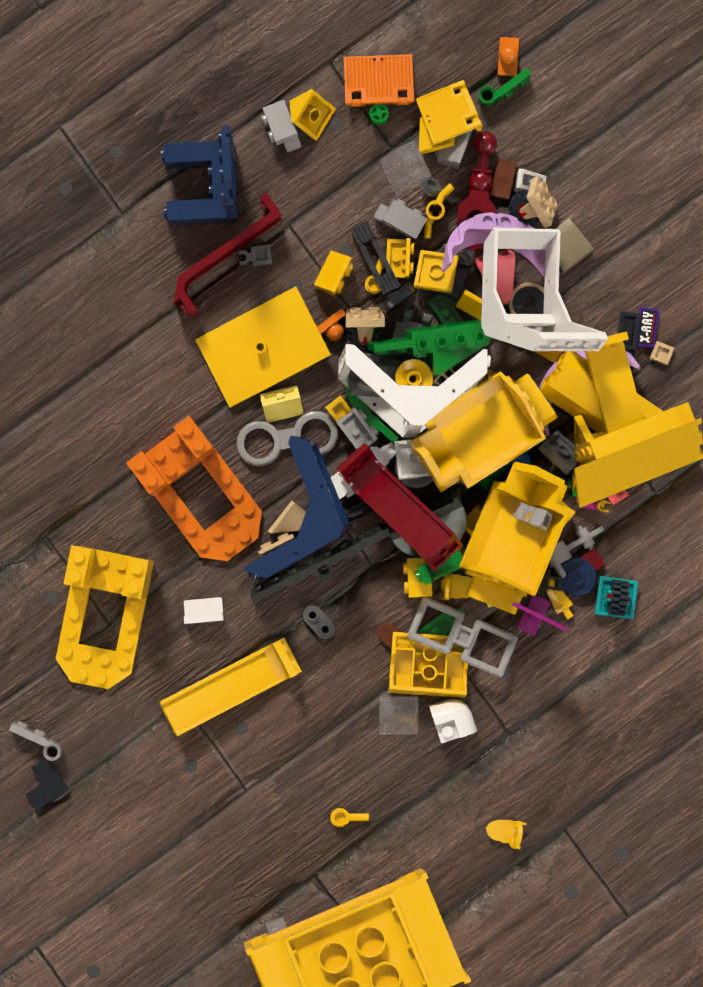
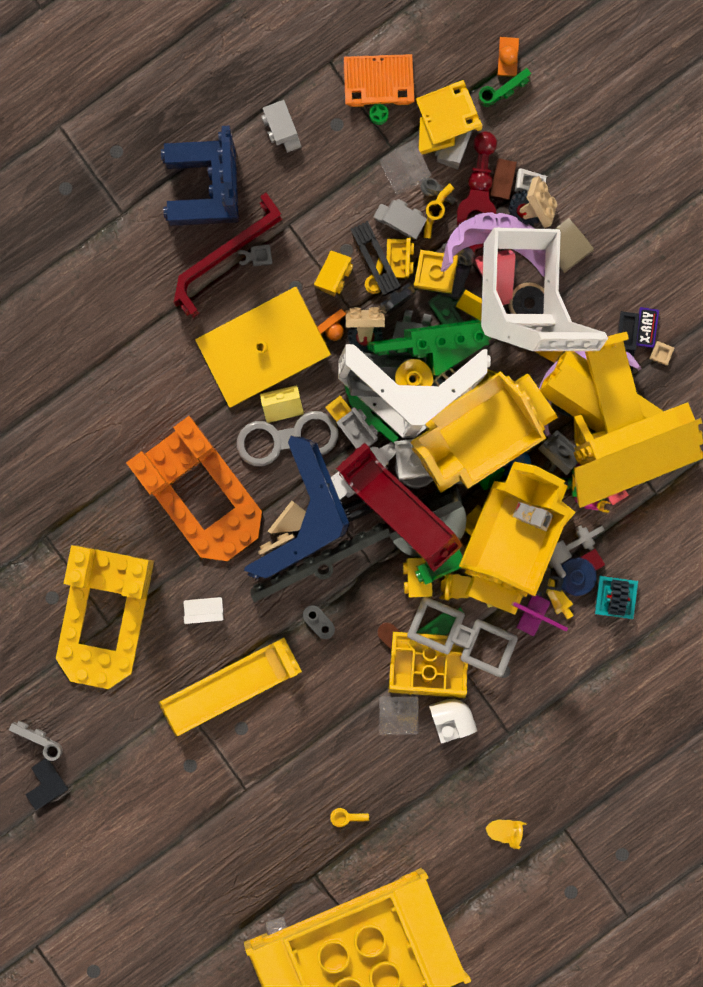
(311, 113): yellow slope -> none

